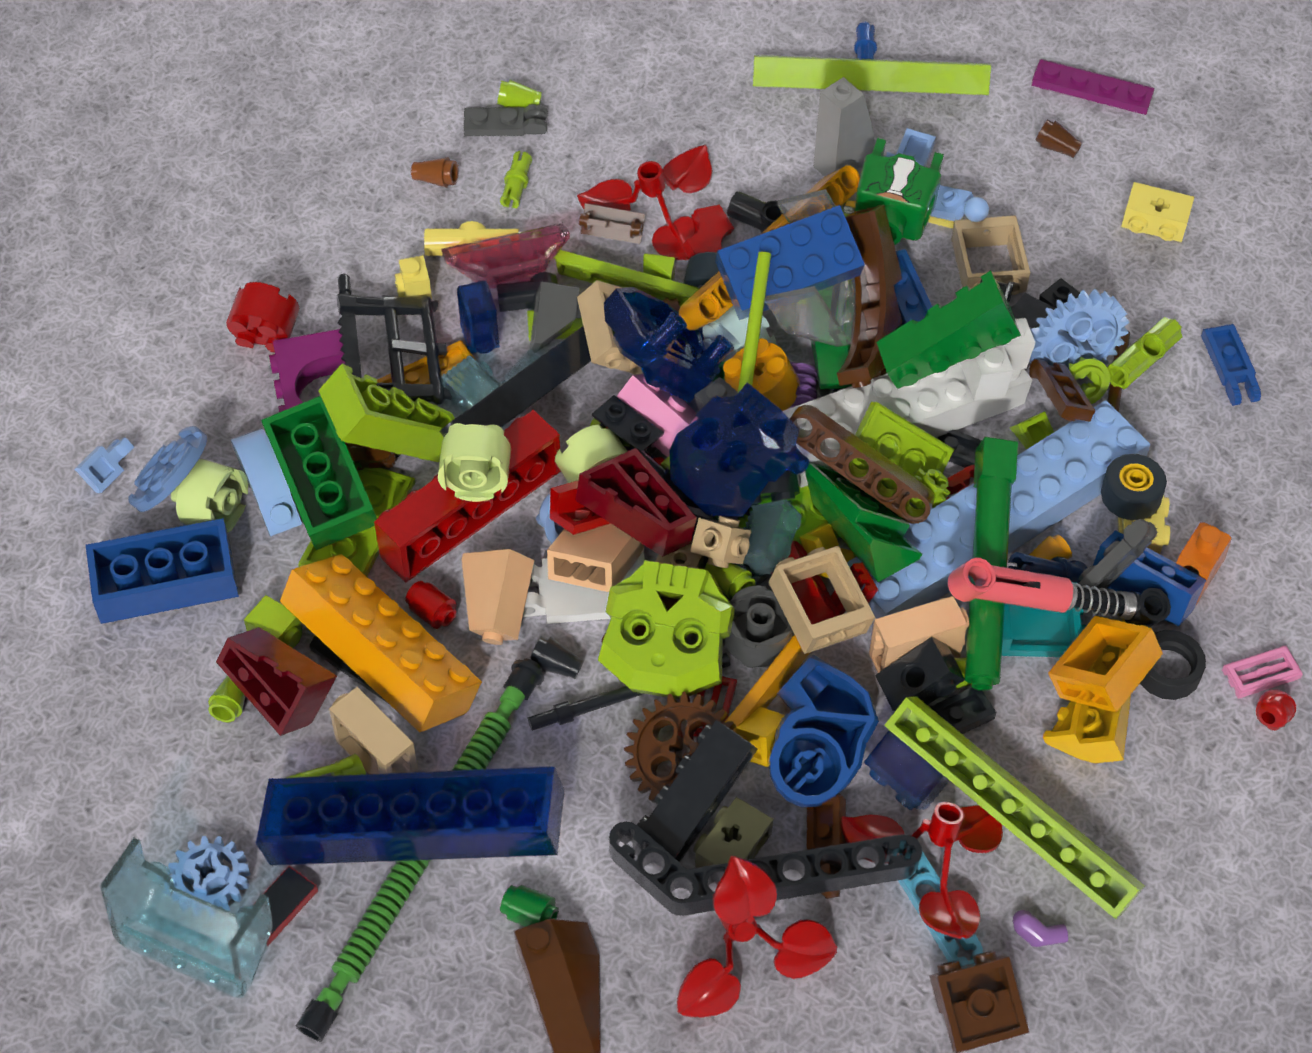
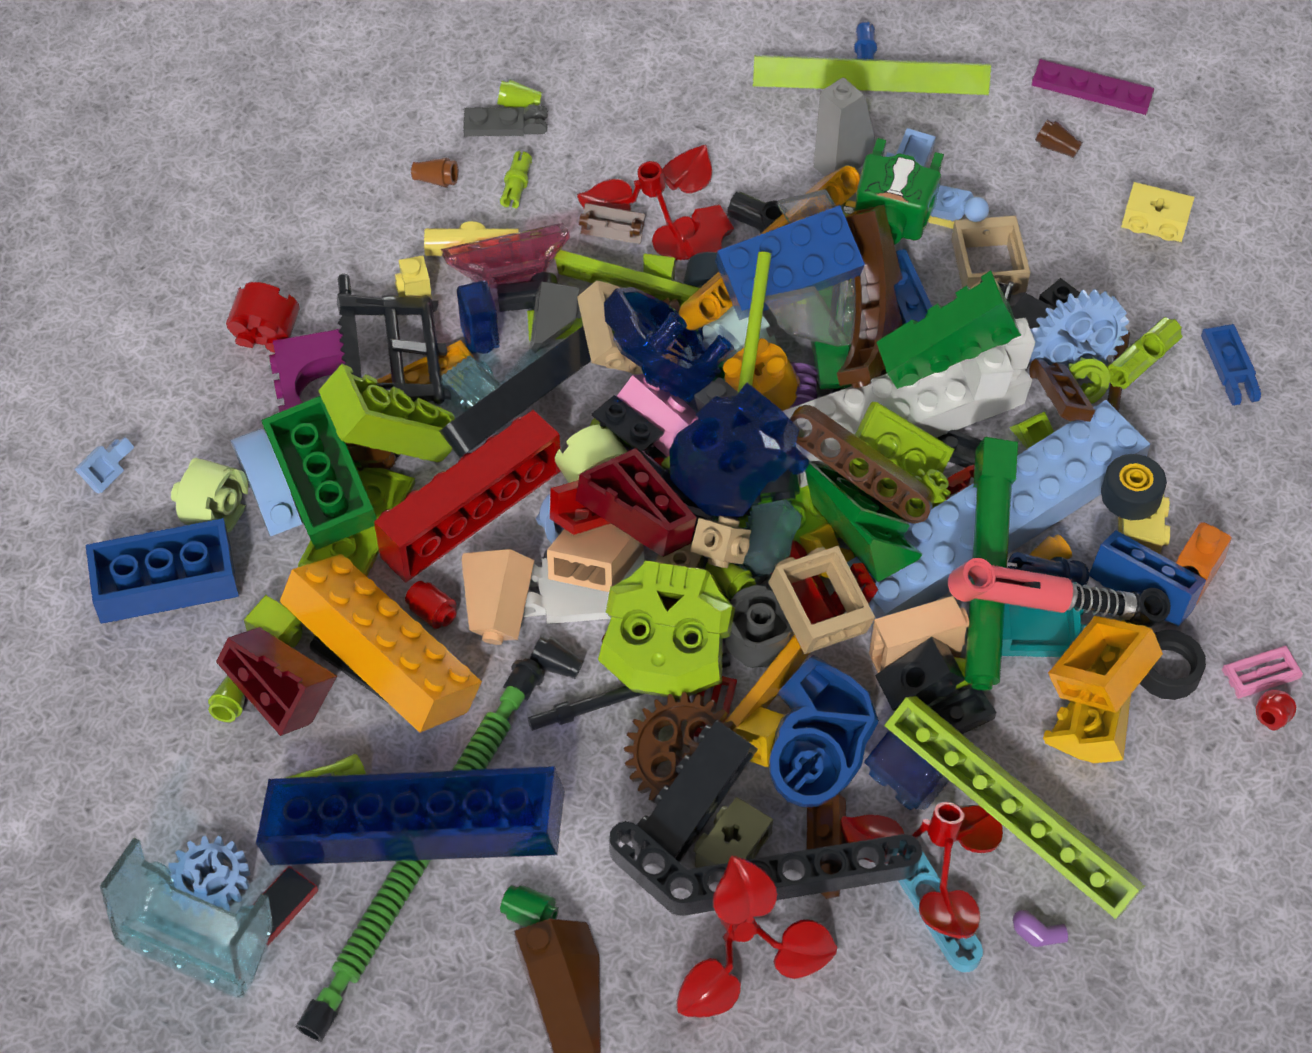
(167, 469): medium blue tile -> none
(371, 735): tan window -> none
(474, 461): yellowish green brick -> none
(979, 1001): reddish brown plate -> none
(1120, 555): dark grey hinge -> none

